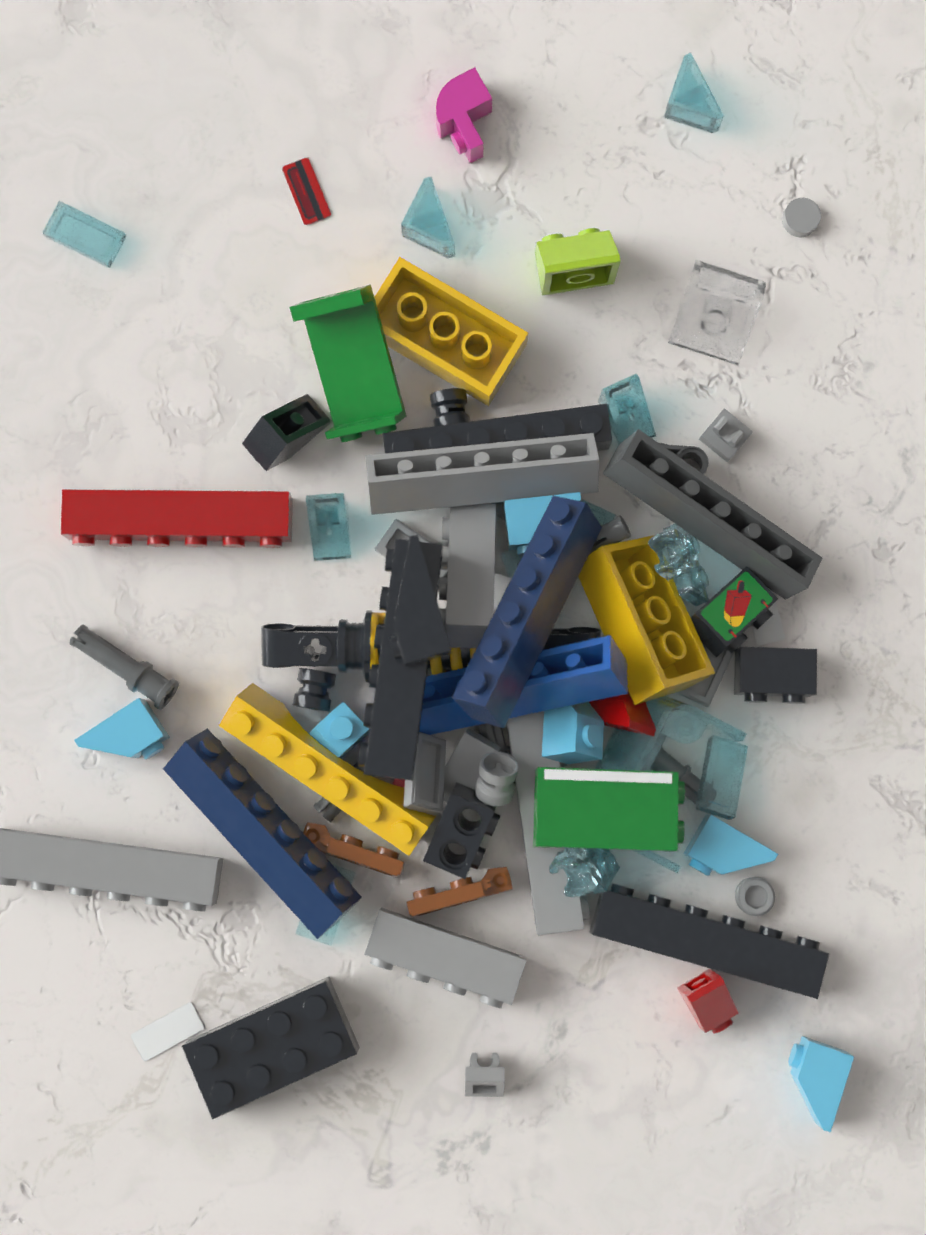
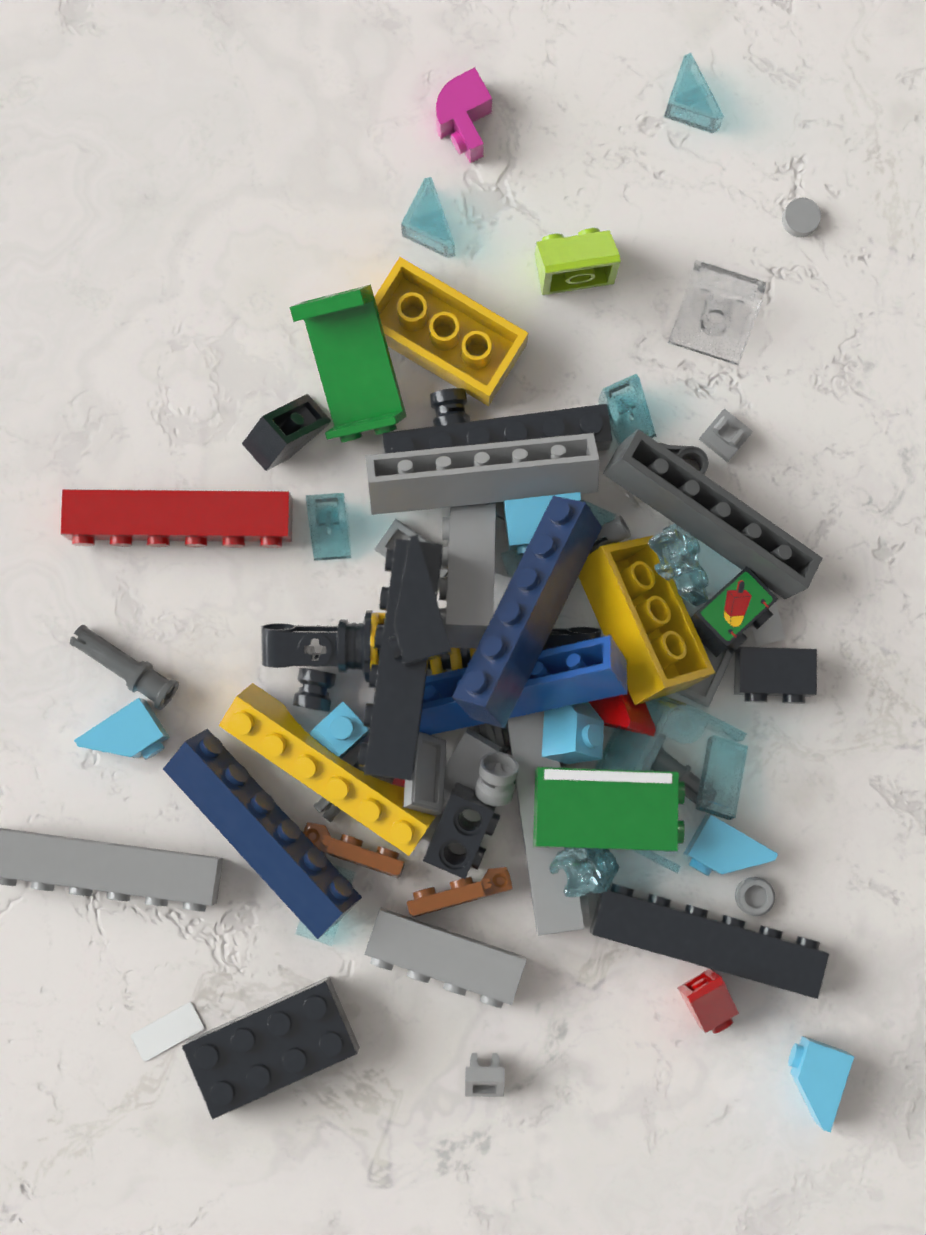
(84, 234): clear light blue tile -> none
(306, 191): sticker -> none

